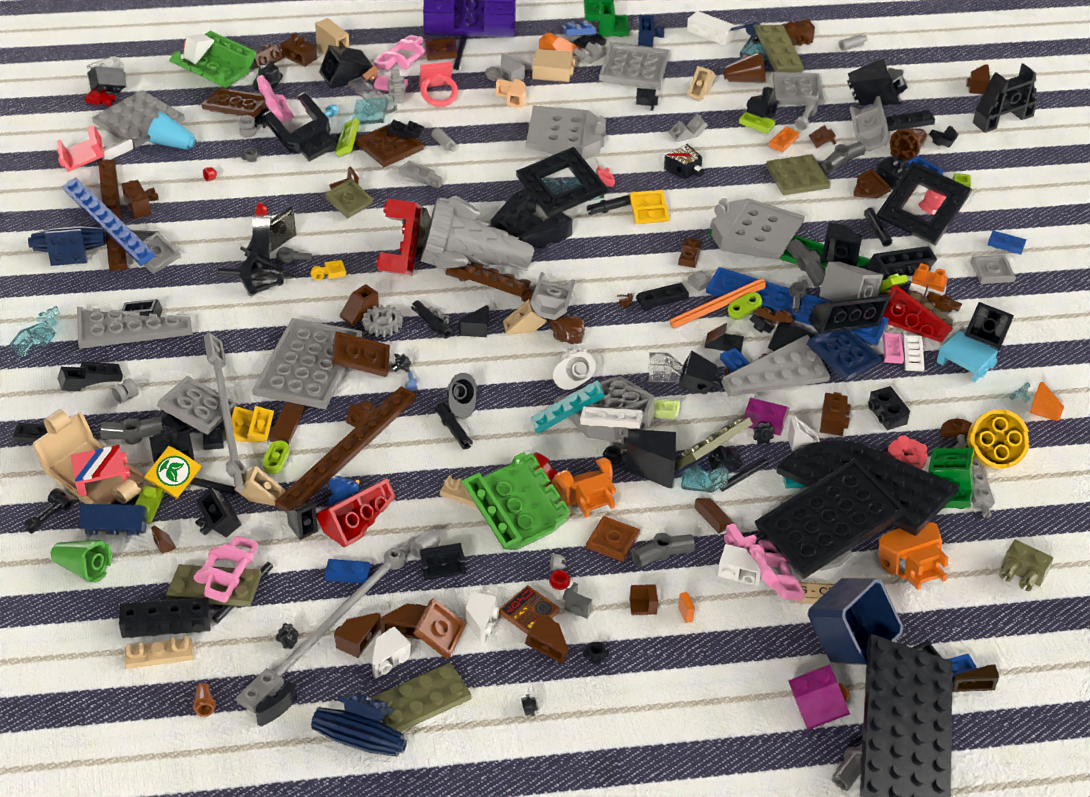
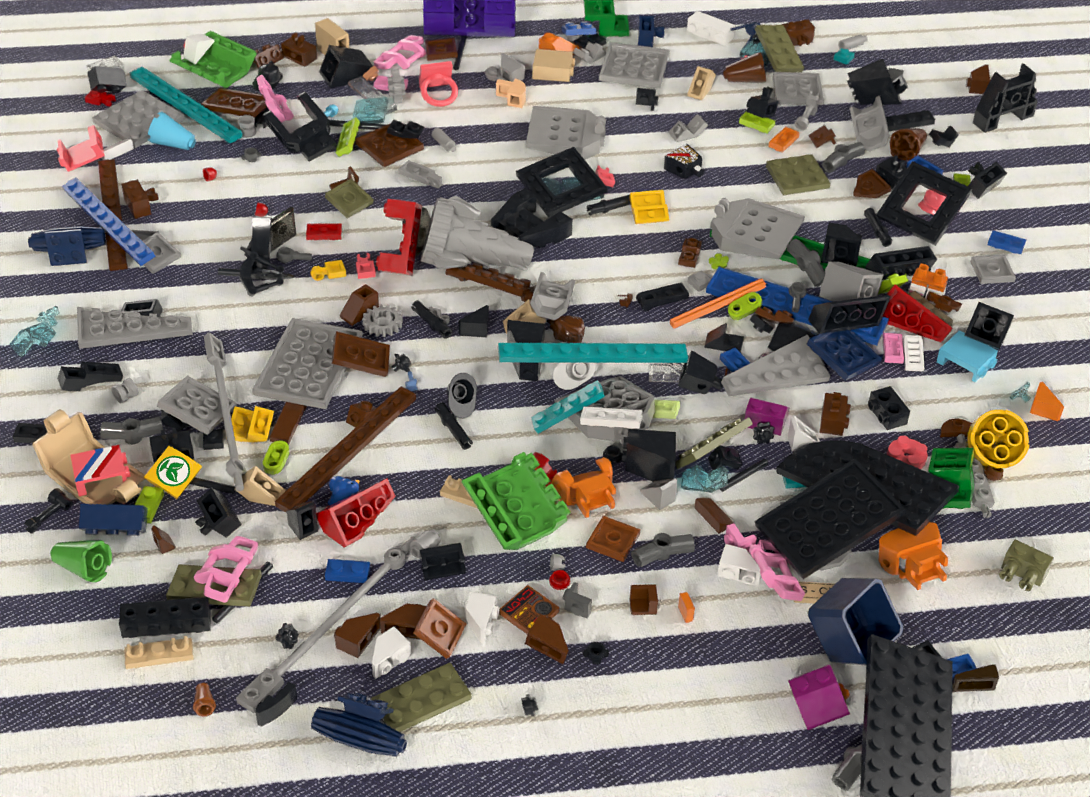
(186, 105): none -> teal plate
(324, 231): none -> red plate
(365, 267): none -> coral plate
(372, 126): none -> black bar
(526, 333): none -> black slope
(592, 353): none -> teal plate
(661, 492): none -> light grey slope
(718, 261): none -> lime plant
(844, 56): none -> teal plate
(985, 179): none -> black brick
(993, 474): none -> reddish brown plate

